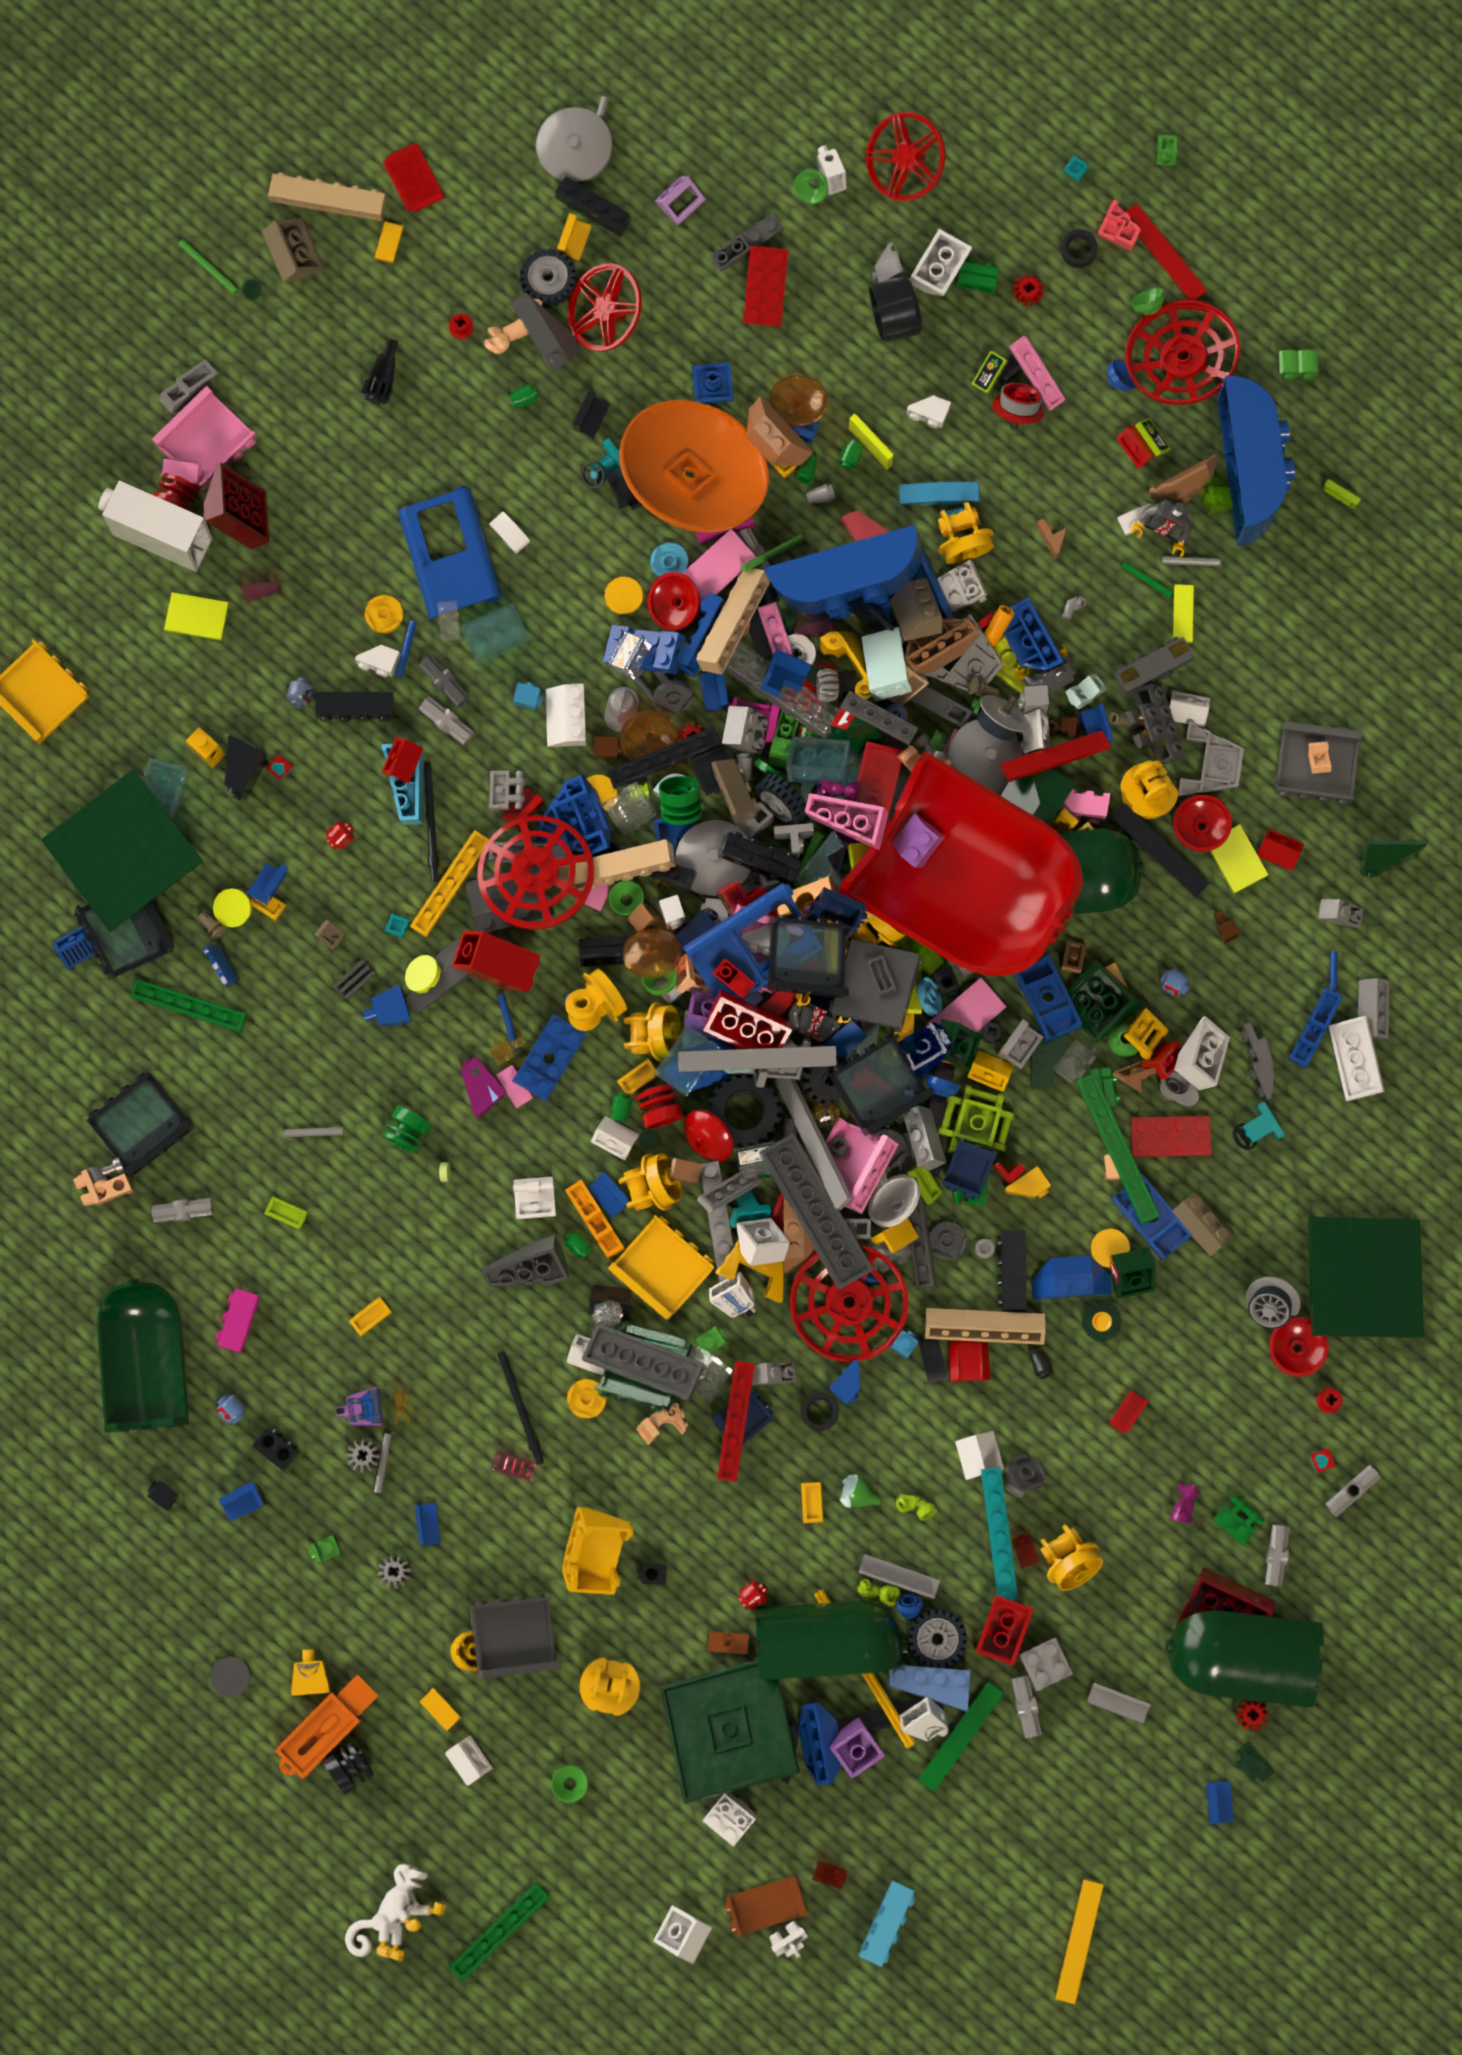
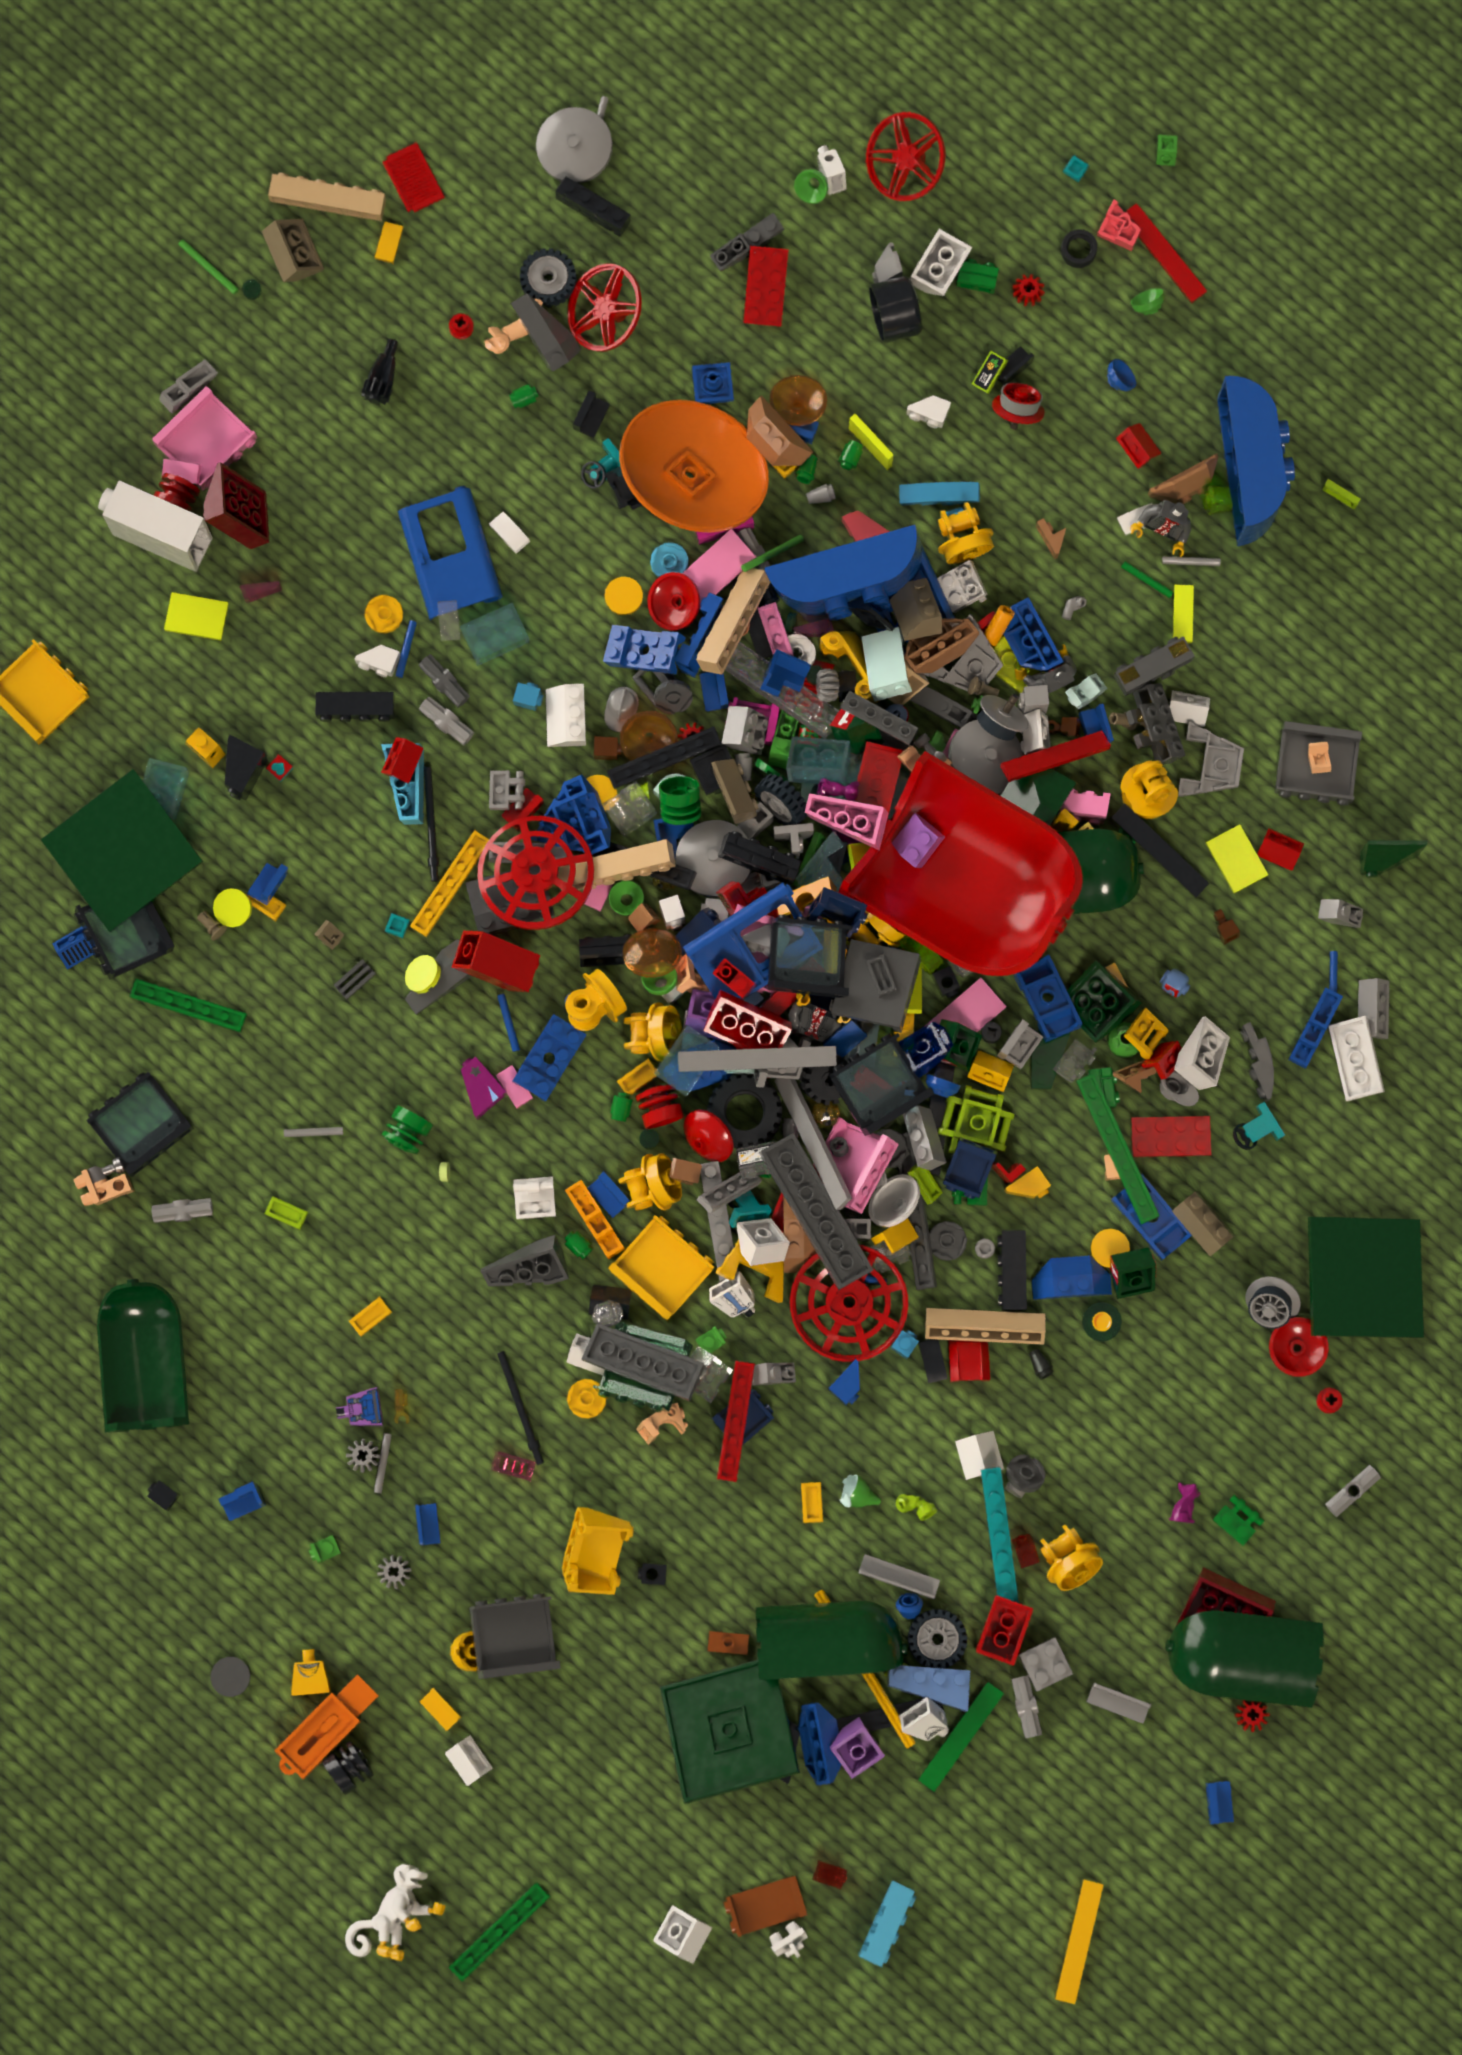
(221, 964): blue slope -> none
(230, 1409): medium blue head -> none
(237, 1320): dark pink brick -> none
(273, 1453): black brick -> none
(300, 692): sand blue head -> none
(340, 835): red head -> none
(389, 1008): blue torso -> none
(504, 1050): clear yellow plate -> none
(558, 1784): bright green piece -> none
(574, 237): yellow panel -> none
(609, 1686): yellow piece -> none
(614, 1138): white panel -> none
(629, 655): brick -> none
(673, 192): lavender tile -> none
(730, 1818): white plate -> none
(753, 1595): red head -> none
(805, 1409): black tyre -> none
(888, 1594): lime arm -> none
(927, 995): medium azure tile -> none
(1037, 372): bright pink tile -> none
(1073, 957): medium nougat slope -> none
(1128, 1412): red panel -> none
(1152, 437): tile -> none
(1182, 344): red dish -> none
(1205, 811): red dish -> none
(1249, 1765): clear green piece -> none
(1277, 1555): light grey piece -> none
(1298, 364): bright green brick -> none
(1322, 1460): red tile -> none

